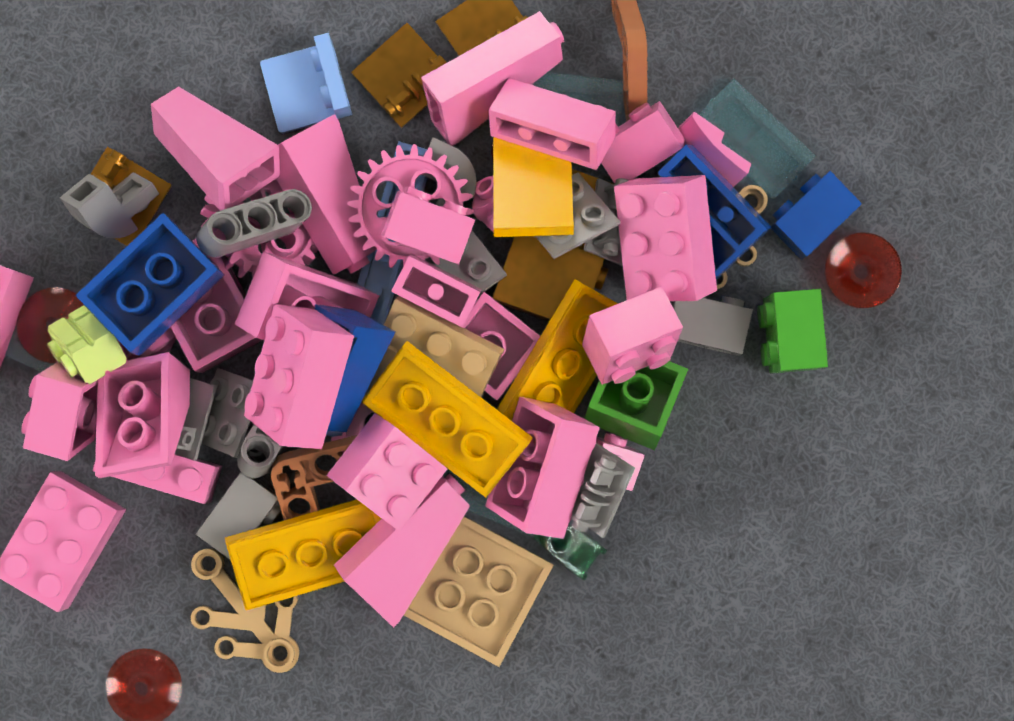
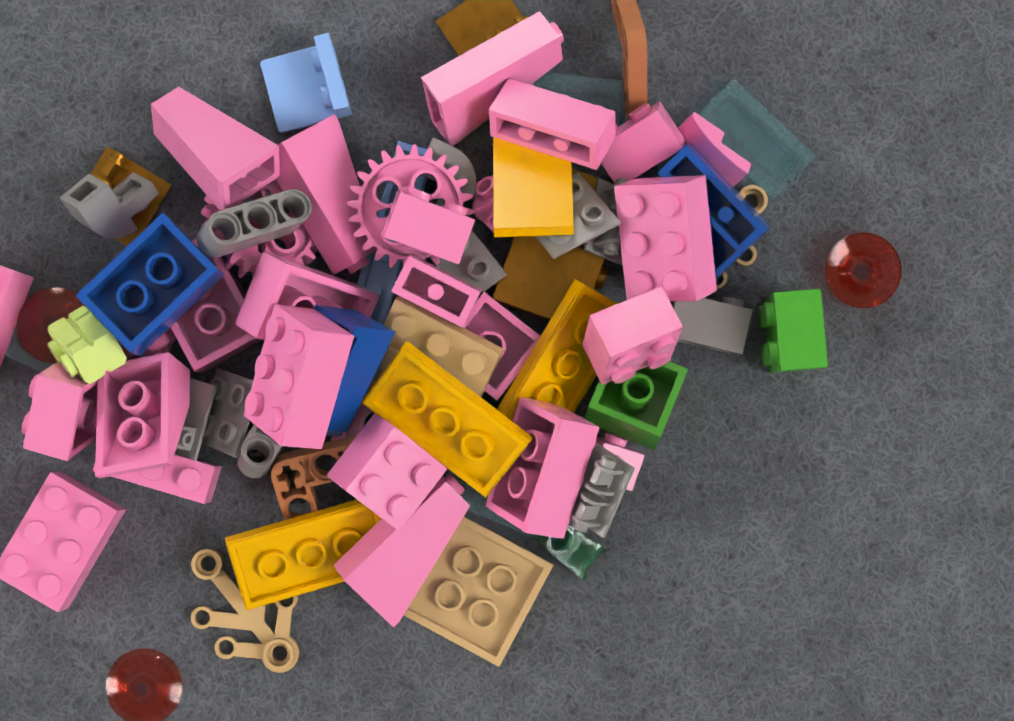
(241, 509): light grey brick -> none
(395, 74): pearl gold hinge -> none
(815, 214): blue brick -> none

